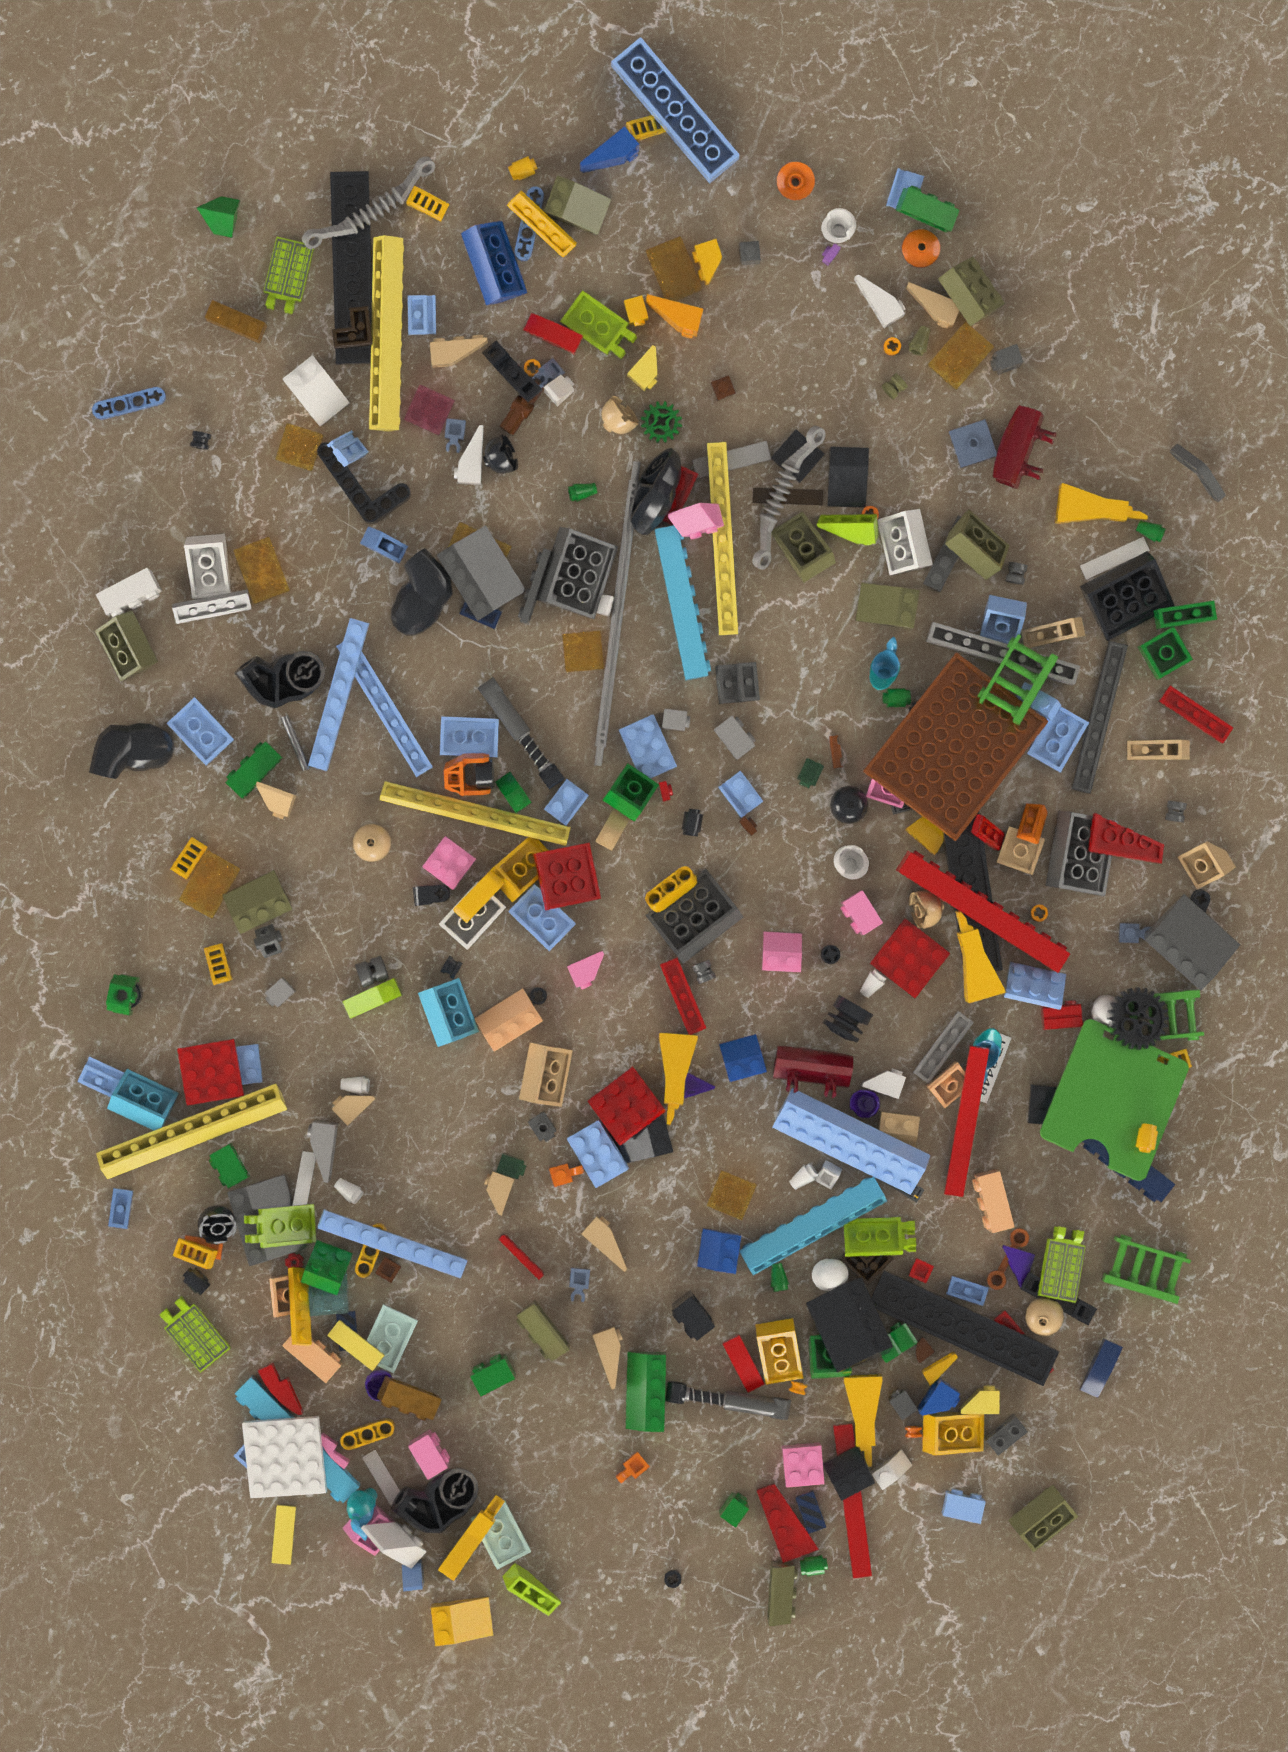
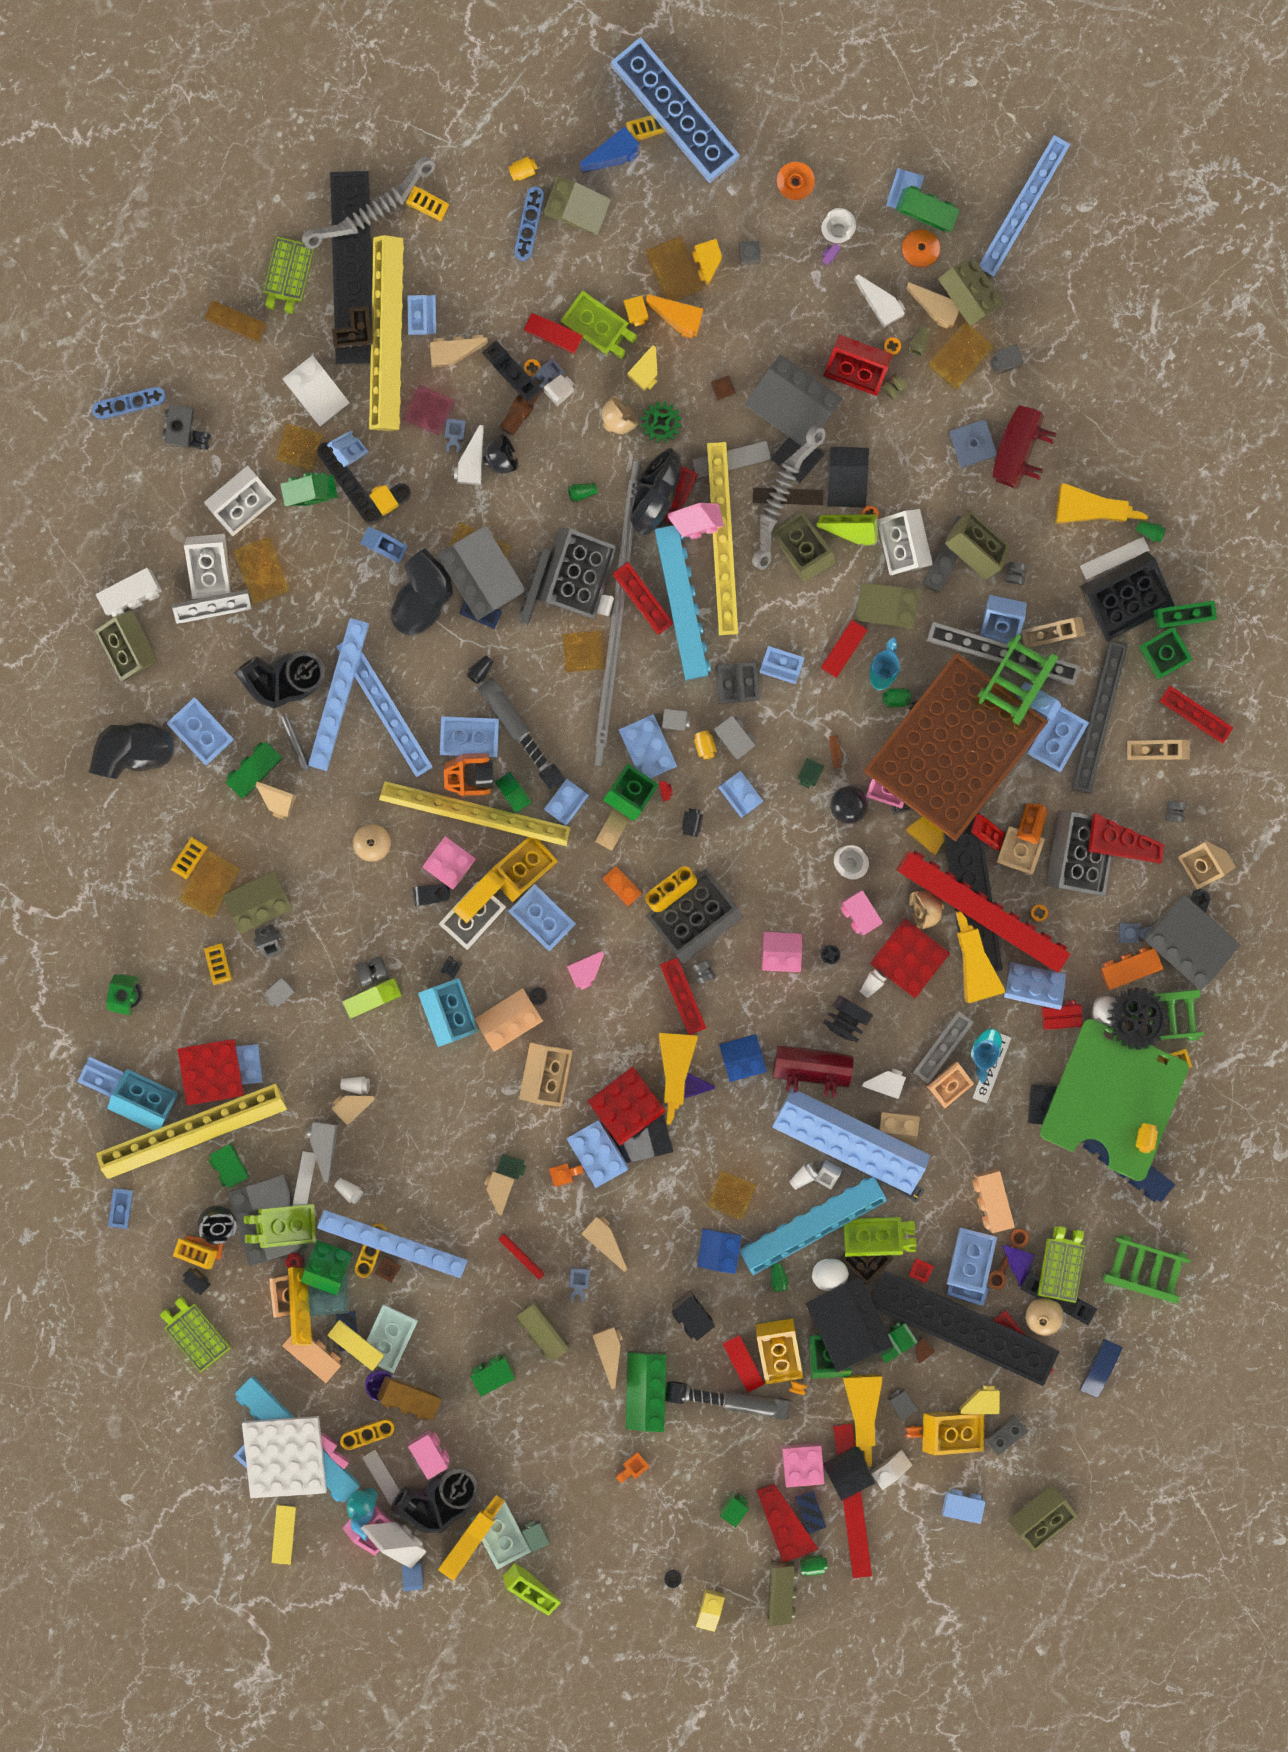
(182, 437): none -> dark grey brick
(220, 215): green slope -> none
(240, 501): none -> white slope
(280, 1388): red slope -> none
(309, 489): none -> green brick
(383, 499): none -> yellow brick
(461, 1620): yellow slope -> none
(479, 670): none -> black cone
(493, 262): blue slope -> none
(535, 1535): none -> sand green brick
(541, 223): yellow plate -> none
(542, 1127): dark grey brick -> none
(567, 876): red plate -> none
(622, 886): none -> orange plate
(642, 598): none -> red plate
(705, 745): none -> yellow brick
(710, 1610): none -> light yellow slope
(749, 825): reddish brown plate -> none
(781, 665): none -> light blue plate
(792, 400): none -> dark grey slope
(844, 649): none -> red tile
(858, 365): none -> red slope
(865, 1103): dark purple hair -> none
(937, 1368): yellow slope -> none
(939, 1398): blue slope -> none
(966, 1121): red tile -> none
(971, 1260): none -> light blue plate
(1023, 206): none -> light blue plate
(1130, 967): none -> orange brick
(1201, 470): dark grey beam -> none

